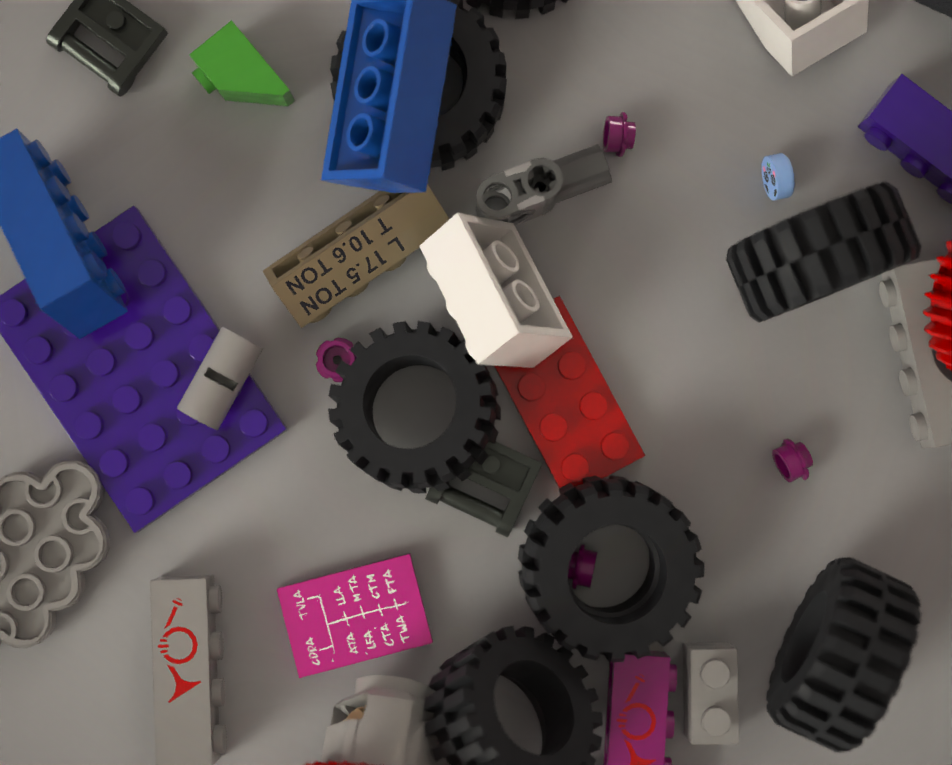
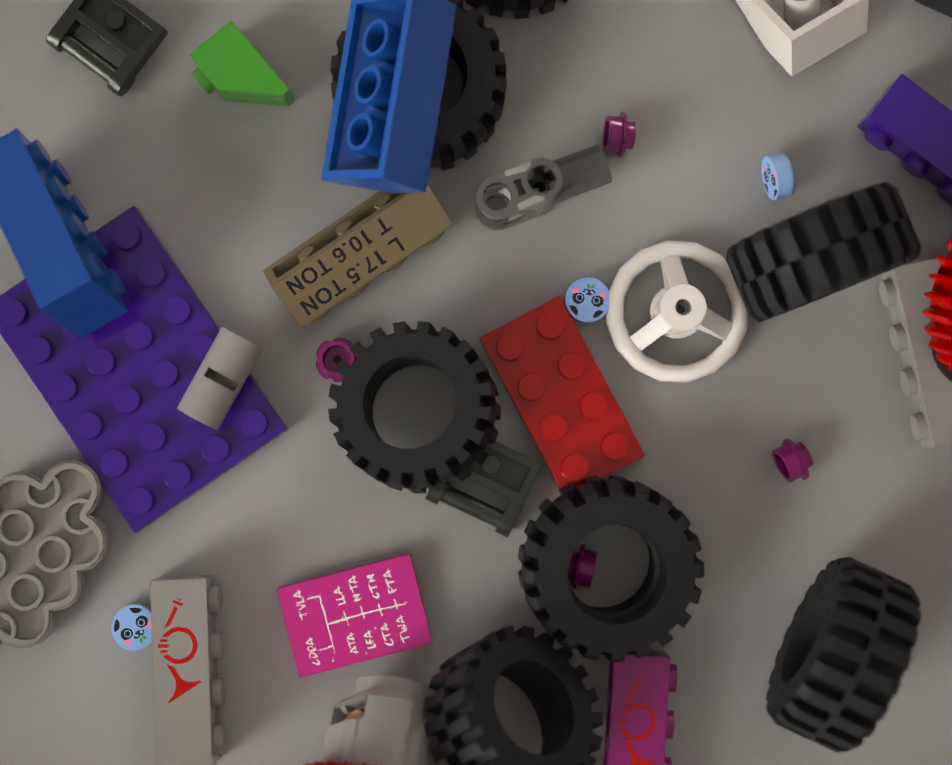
(132, 627): none -> light blue tile
(494, 292): white brick -> none
(587, 300): none -> light blue tile
(676, 311): none -> white piece
(710, 693): light grey brick -> none

